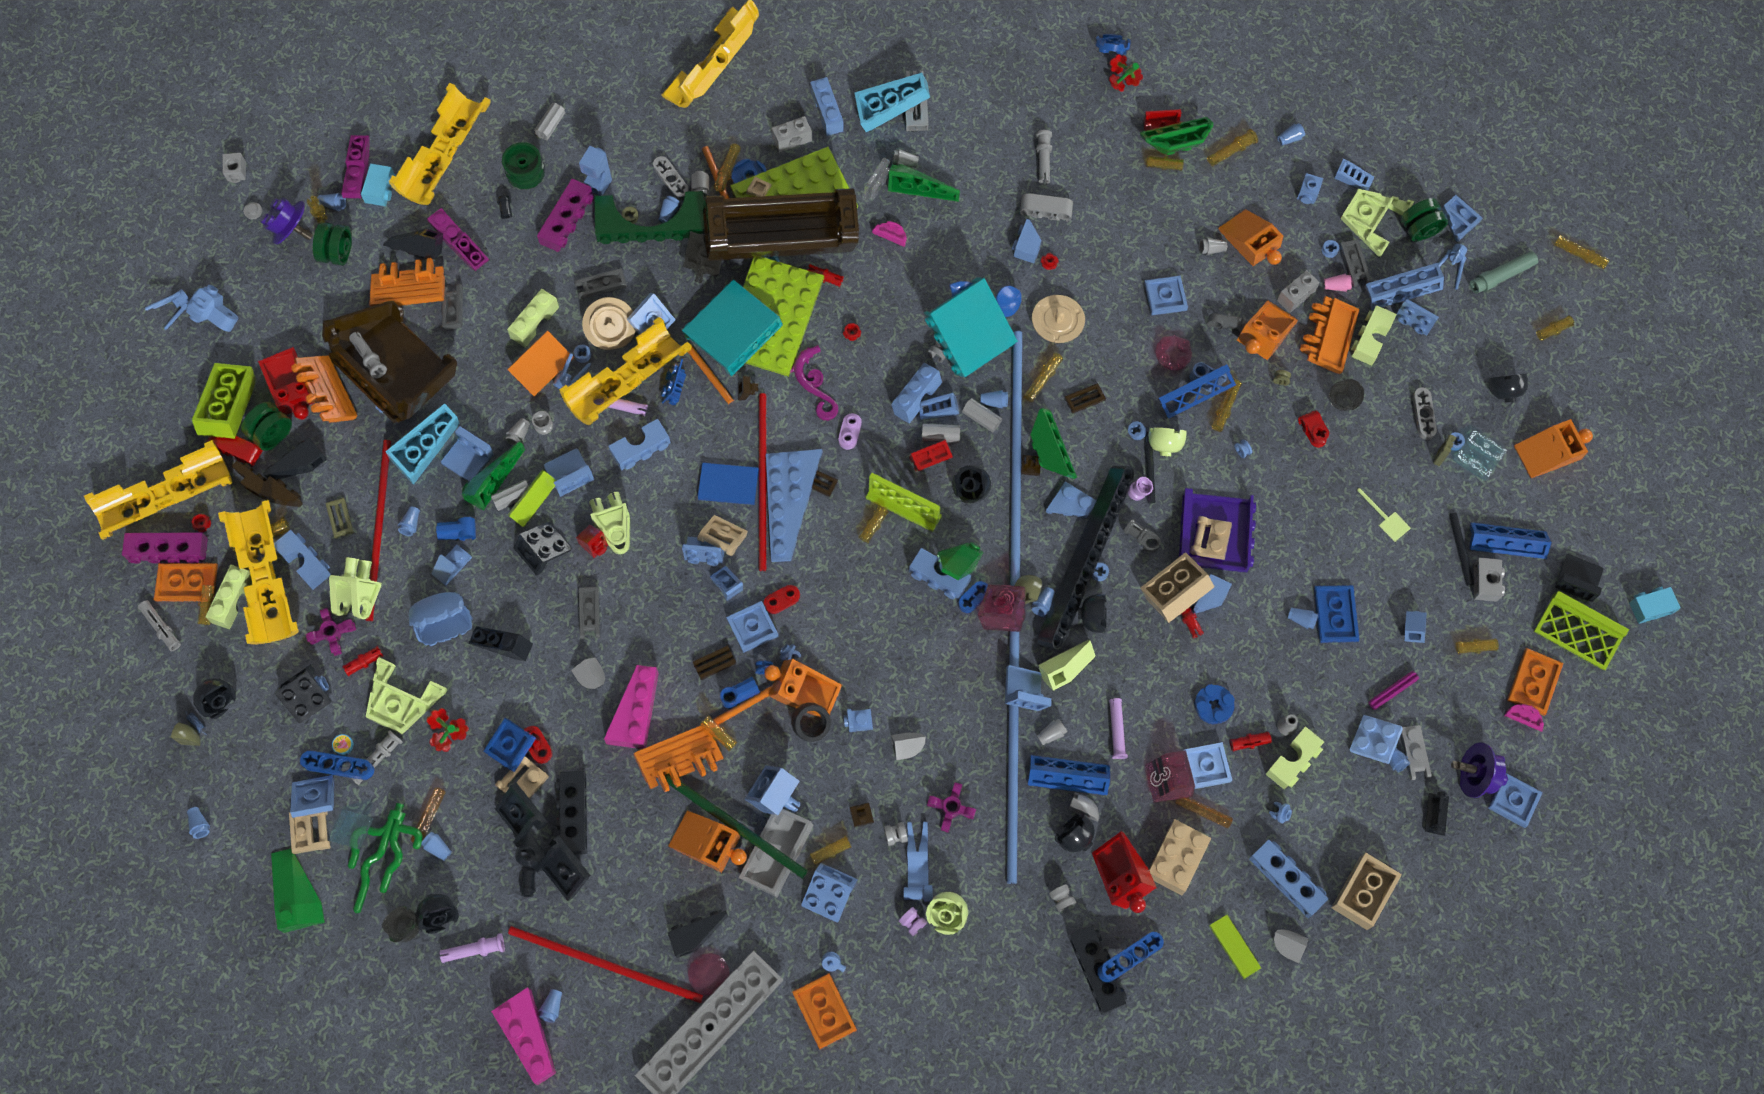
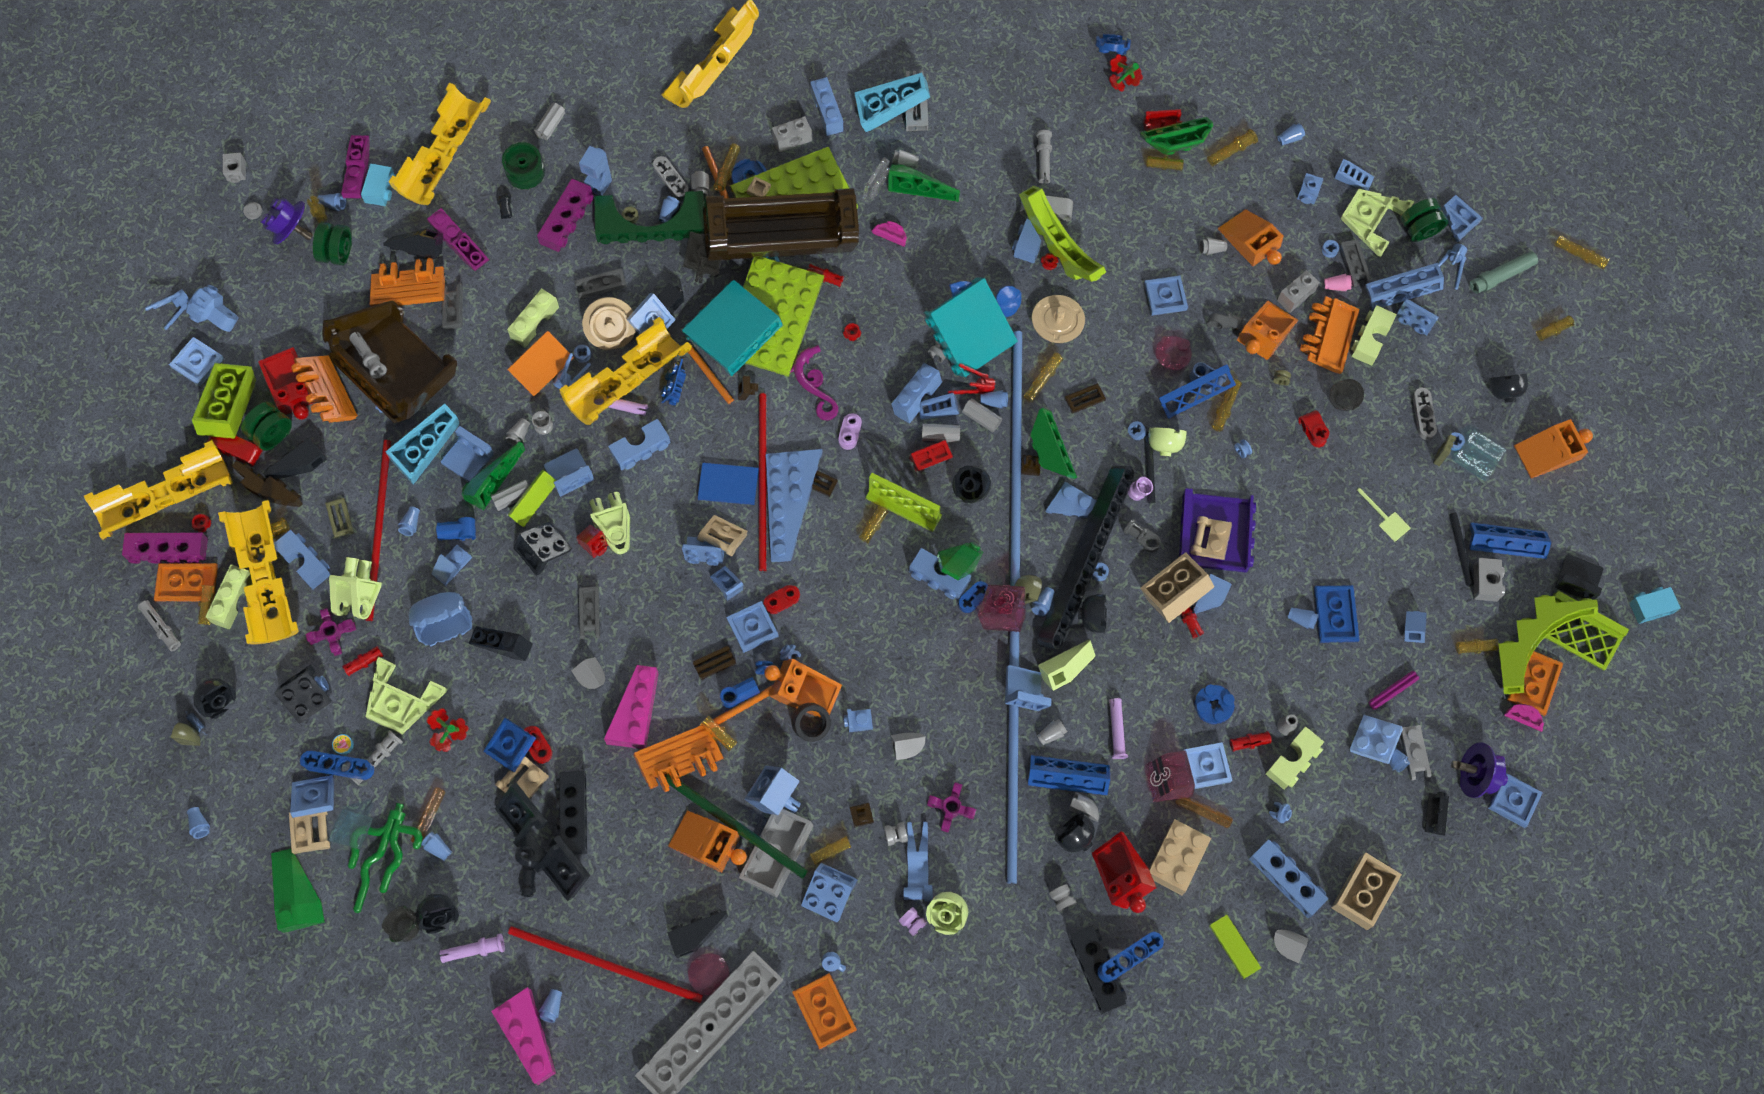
(196, 361): none -> light blue plate
(671, 297): none -> black brick
(983, 384): none -> red plant
(1060, 244): none -> lime arch
(1530, 632): none -> lime arch

